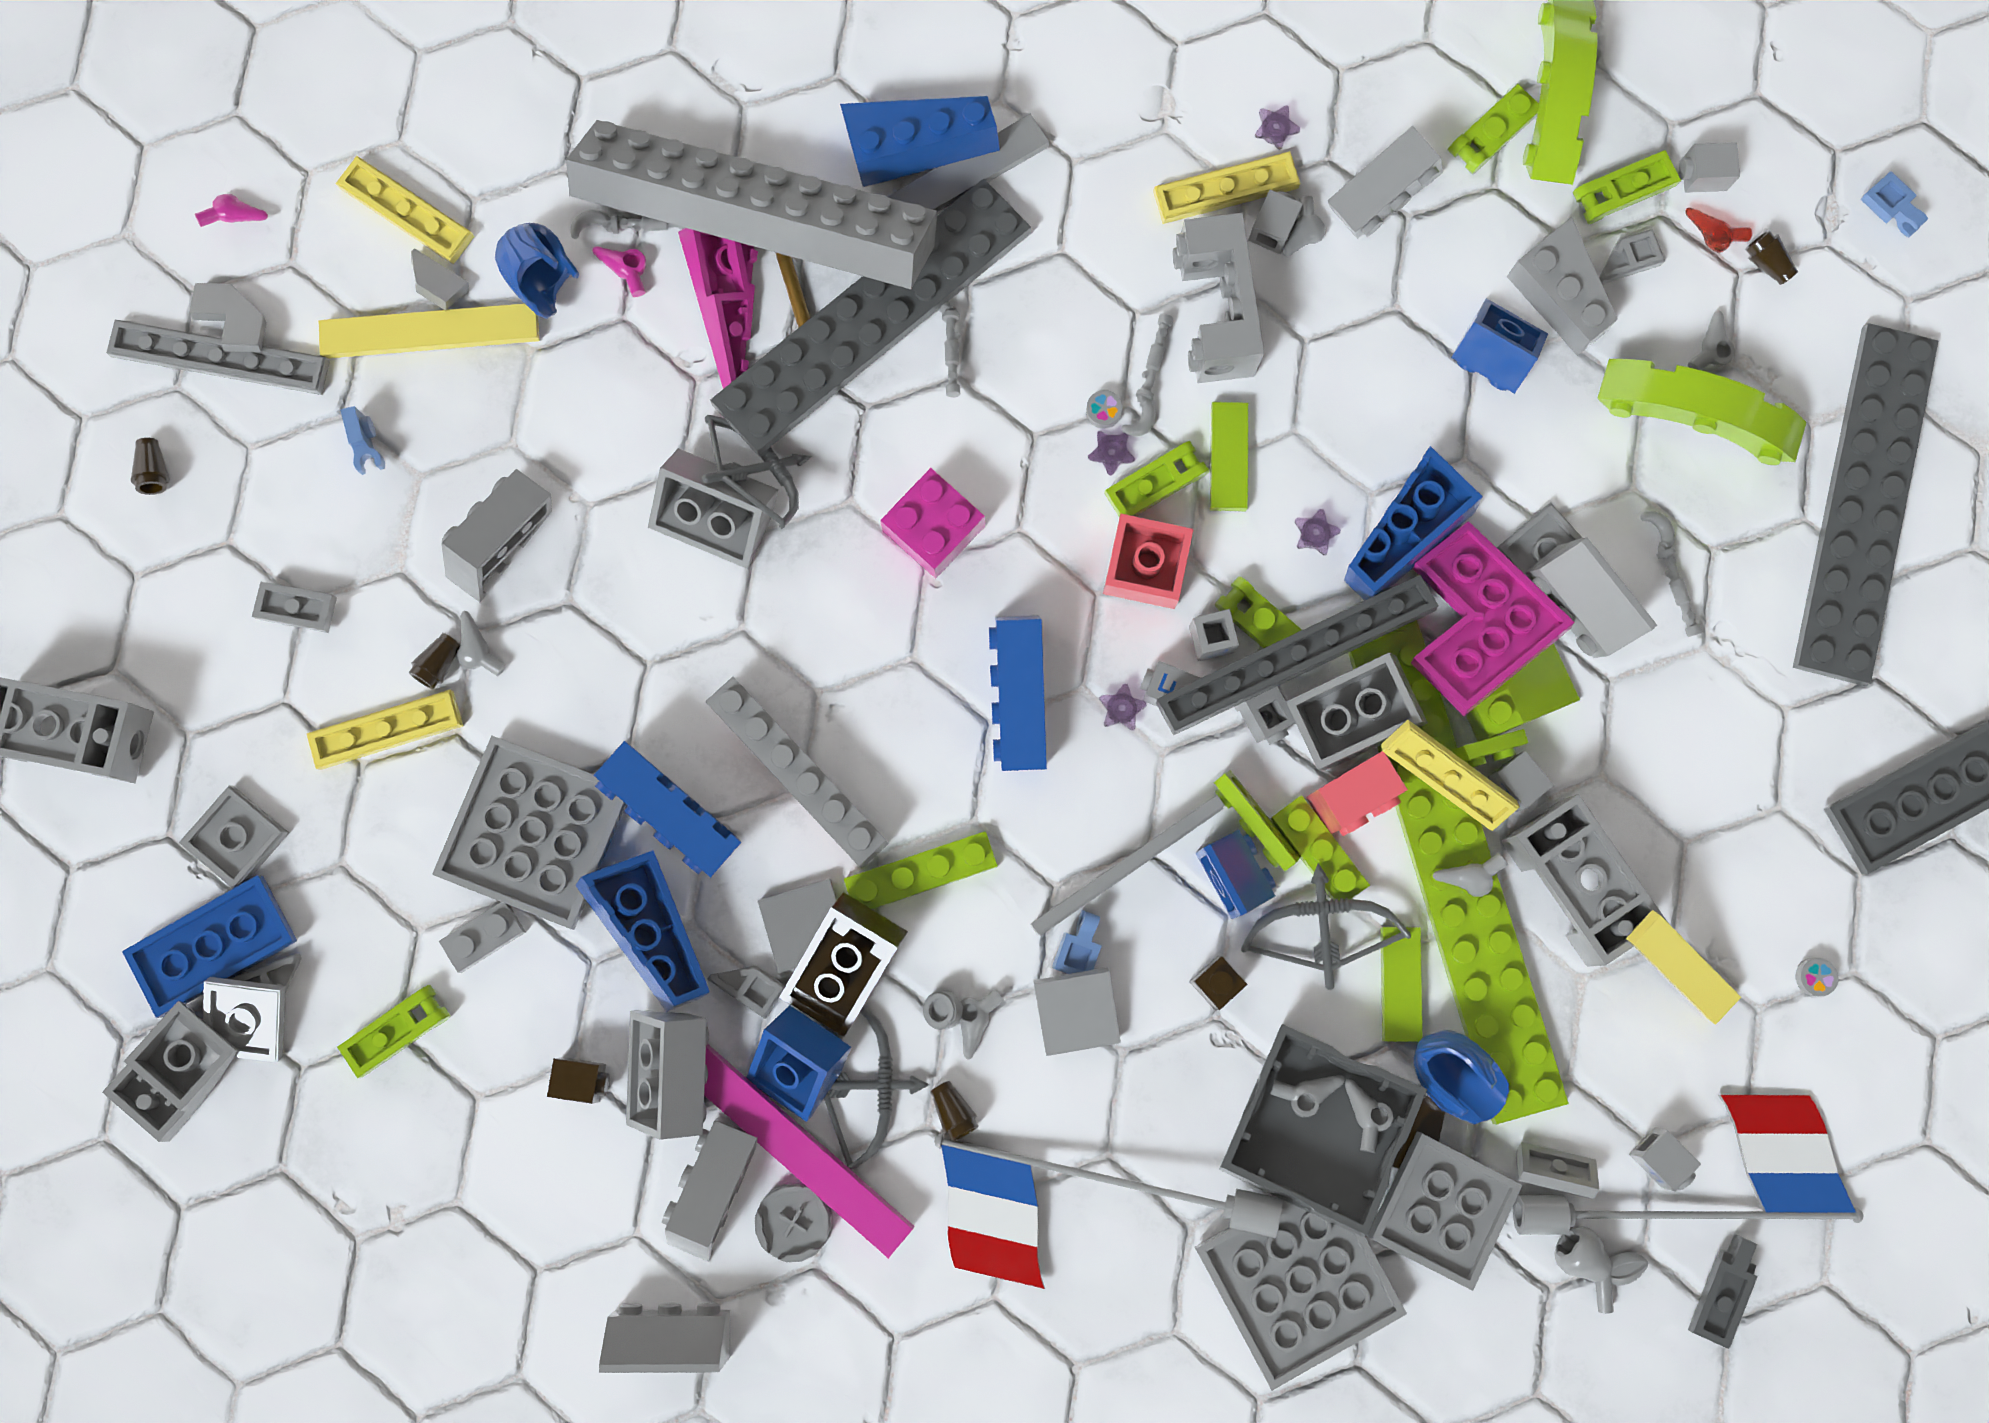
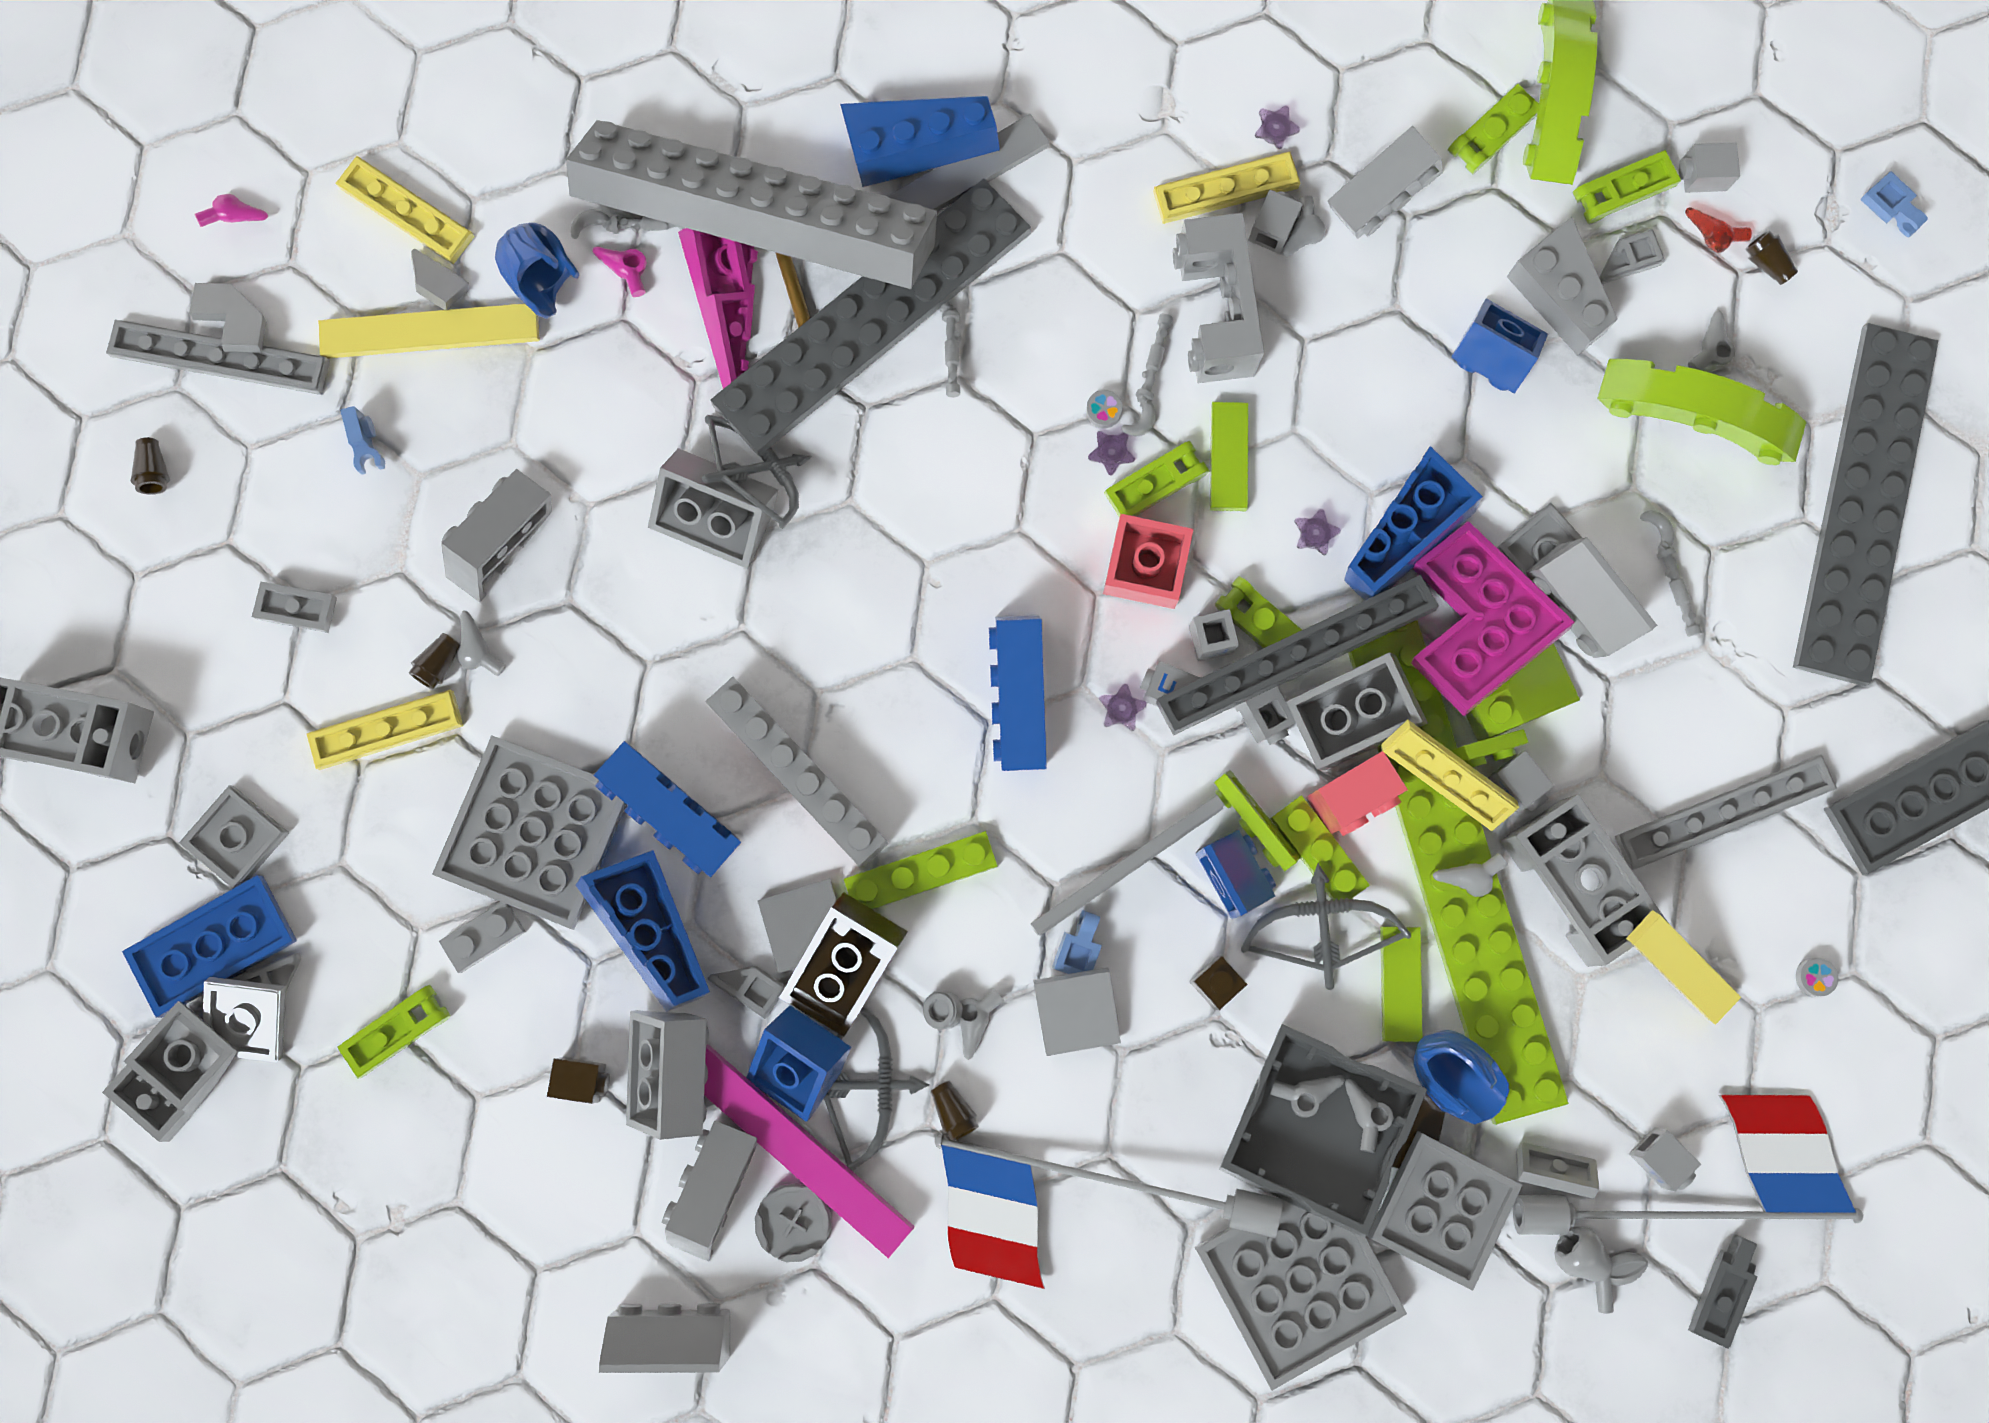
(933, 523): dark pink brick -> none
(1725, 812): none -> light grey tile

